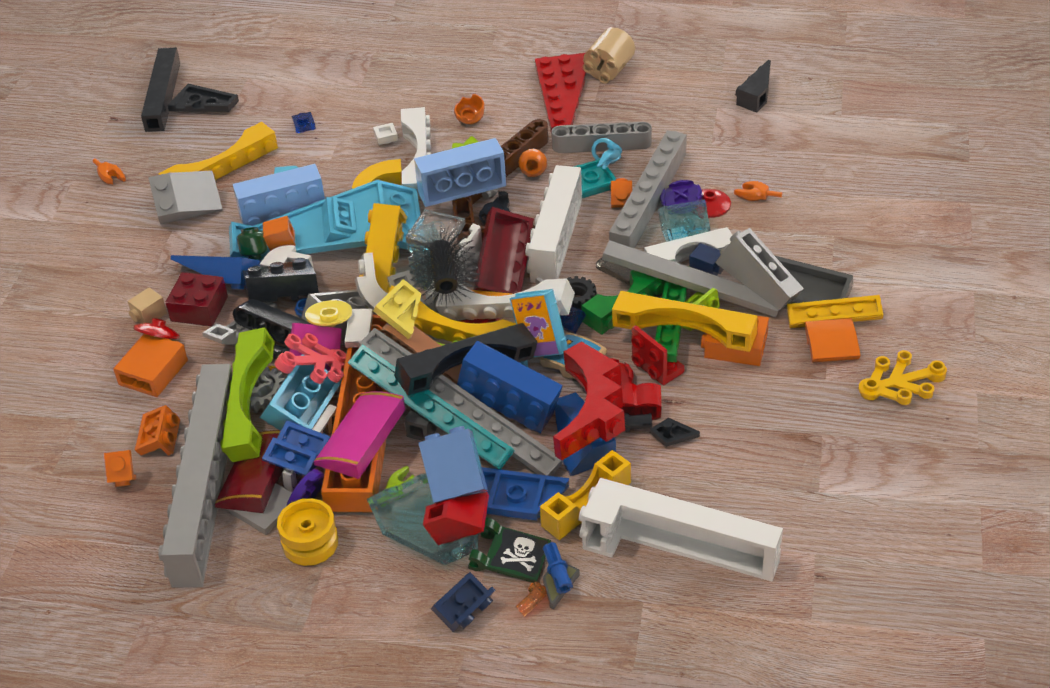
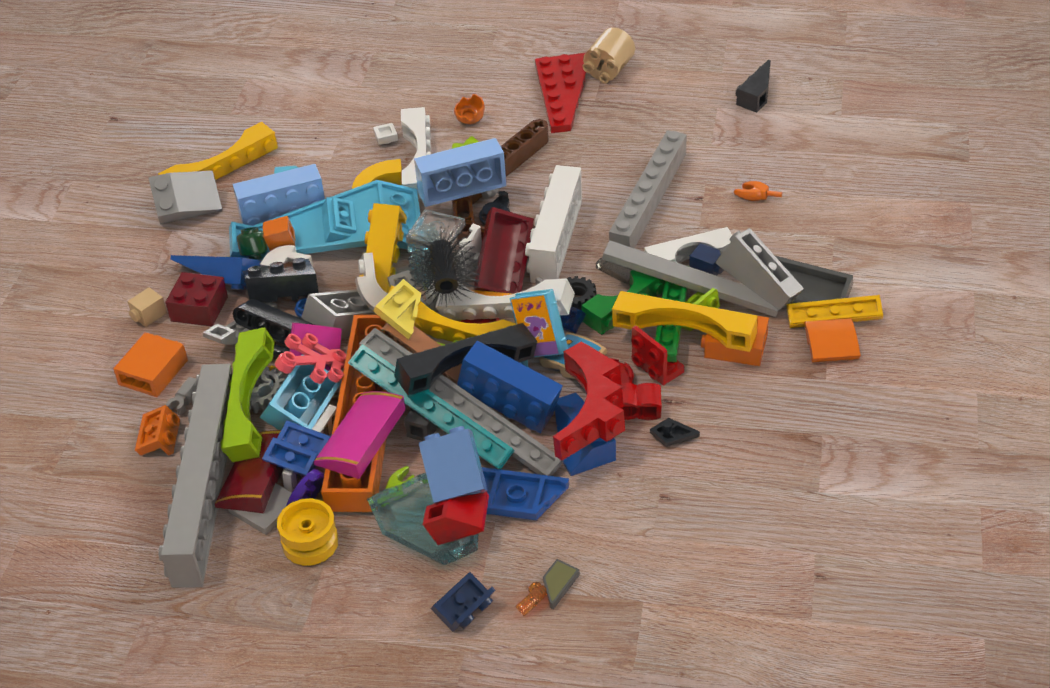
(106, 170): orange hand -> none
(119, 467): orange bracket -> none
(157, 328): red dish -> none
(160, 89): black brick -> none
(183, 396): none -> light grey bar
(202, 99): black wing -> none
(303, 122): clear blue plate -> none
(328, 313): light yellow dish -> none
(358, 327): white tile -> none
(510, 553): flag -> none
(532, 163): orange piece -> none
(557, 568): blue axle -> none
(561, 513): yellow arch -> none
(581, 137): light grey beam -> none
(595, 179): teal tile -> none
(609, 156): medium azure piece -> none
(620, 192): orange bracket -> none
(638, 421): black pin -> none
(678, 528): white brick -> none
(681, 192): dark purple tile -> none
(684, 220): clear light blue slope -> none
(716, 202): red dish -> none
(874, 387): yellow plant -> none

